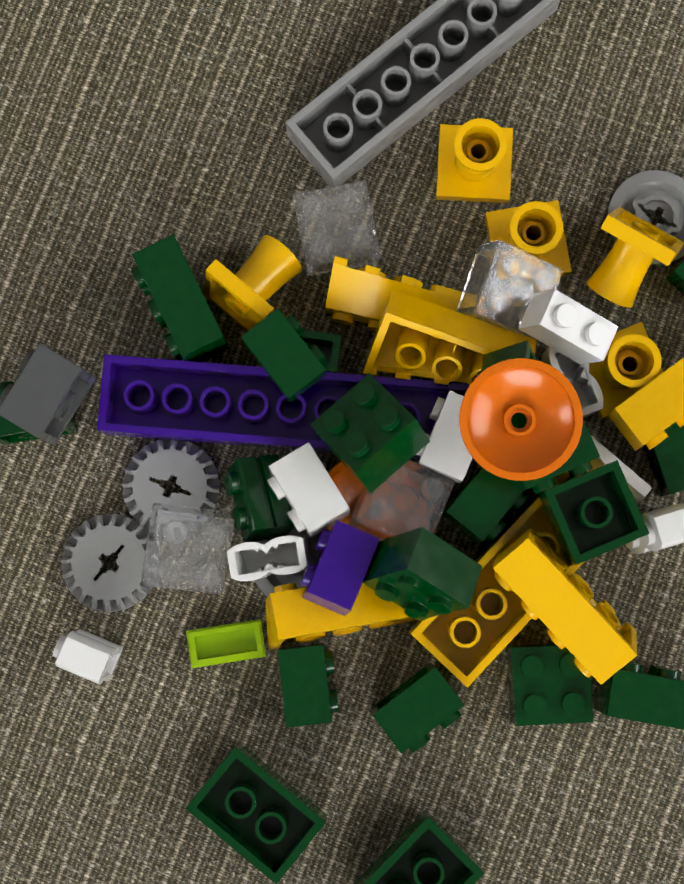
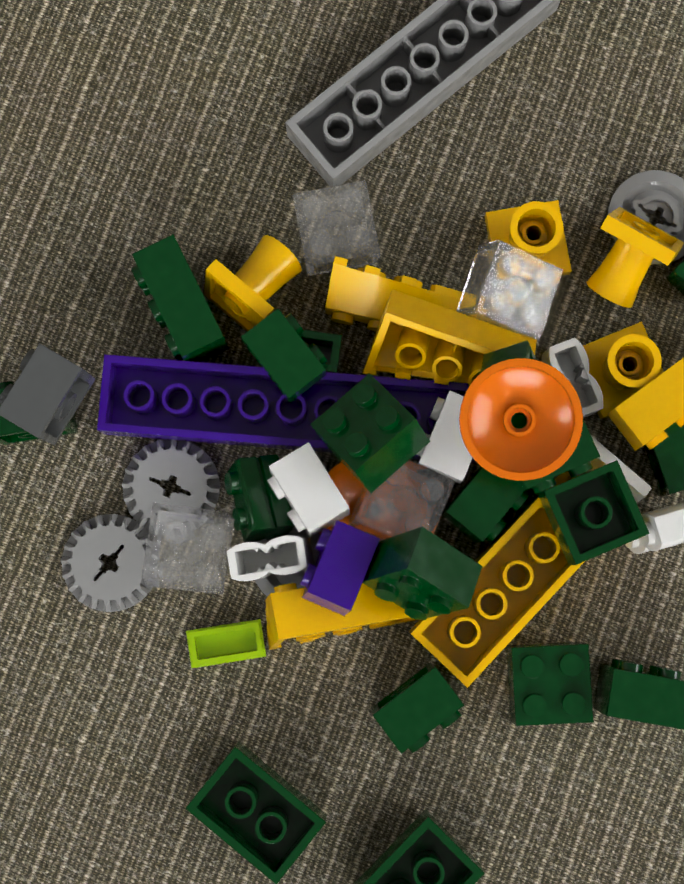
(87, 655): white brick -> none
(306, 685): dark green brick -> none
(471, 178): yellow plant -> none
(566, 607): yellow wedge -> none
(568, 327): white brick -> none

